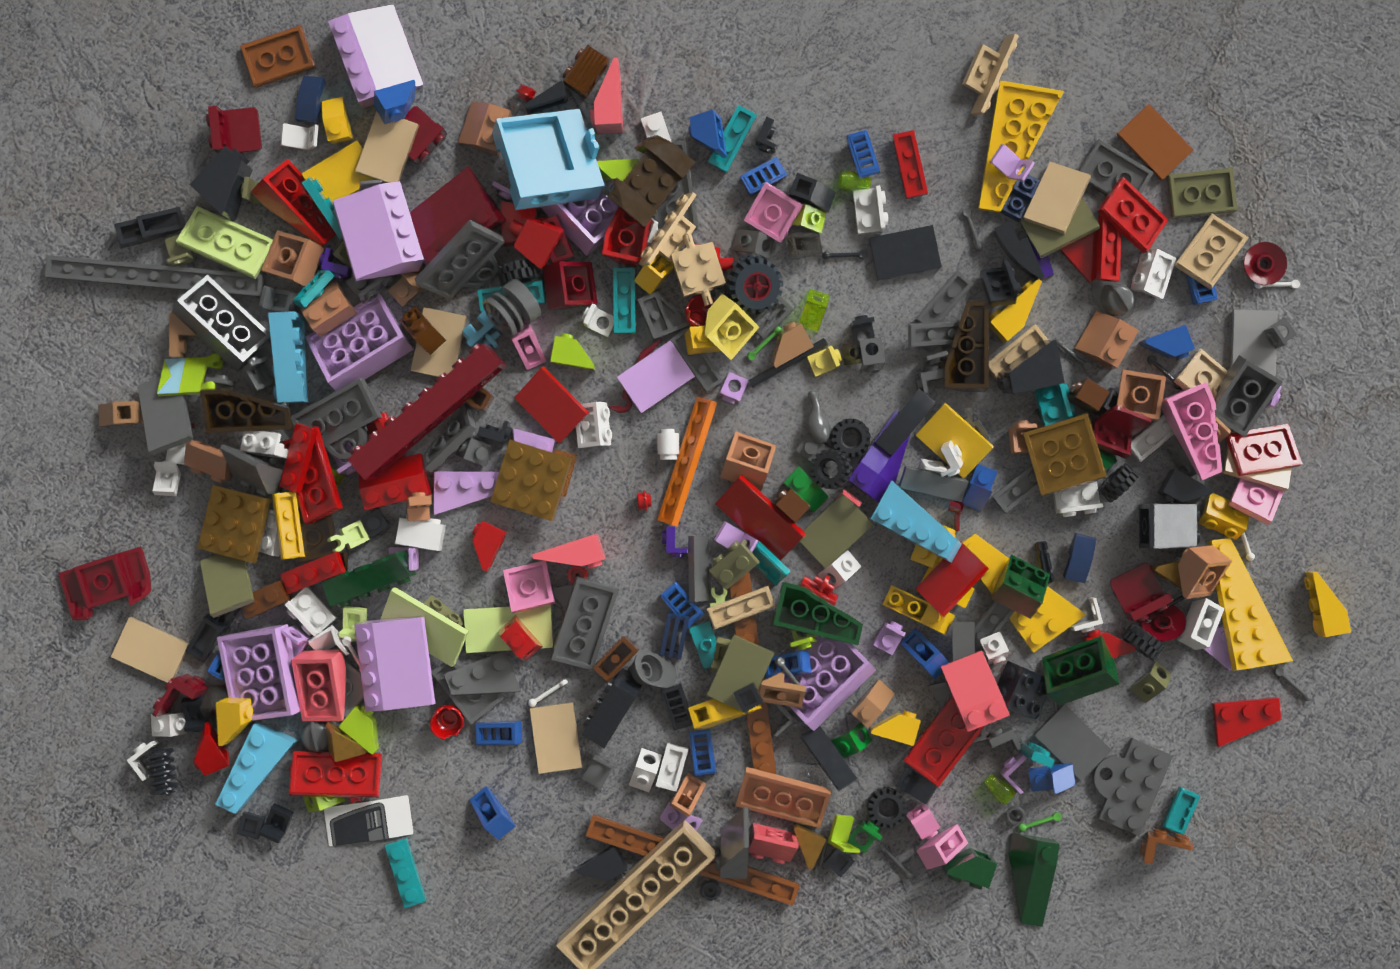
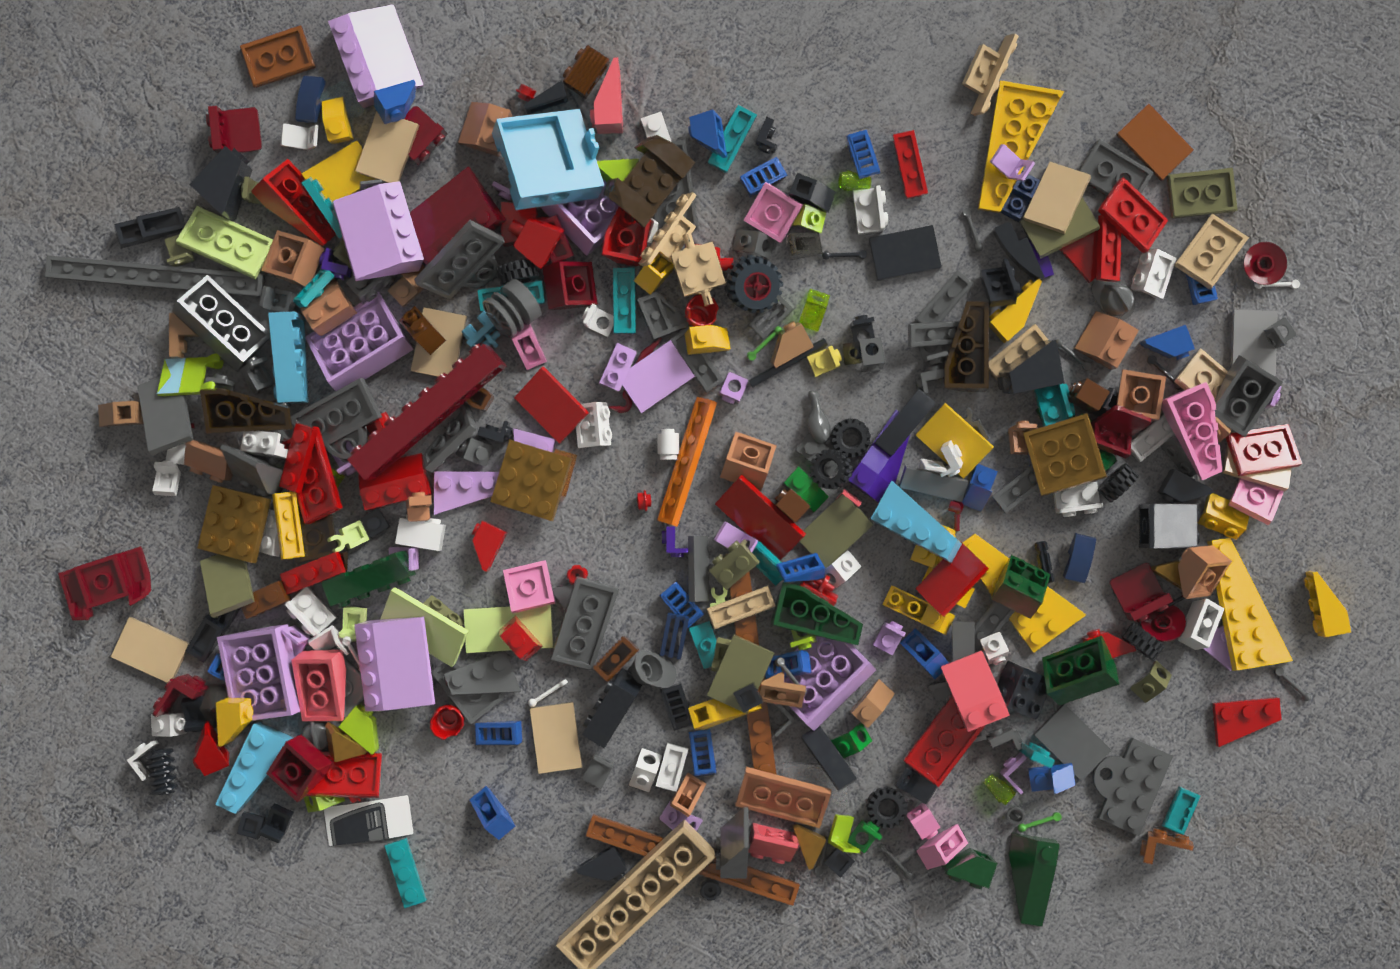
(299, 767): none -> dark red slope
(569, 353): lime slope -> none
(579, 552): coral slope -> none
(617, 367): none -> lavender bracket
(728, 326): light yellow slope -> none
(812, 568): none -> blue slope
(898, 727): yellow slope -> none
(1089, 625): white bracket -> none
(1249, 556): white hinge -> none

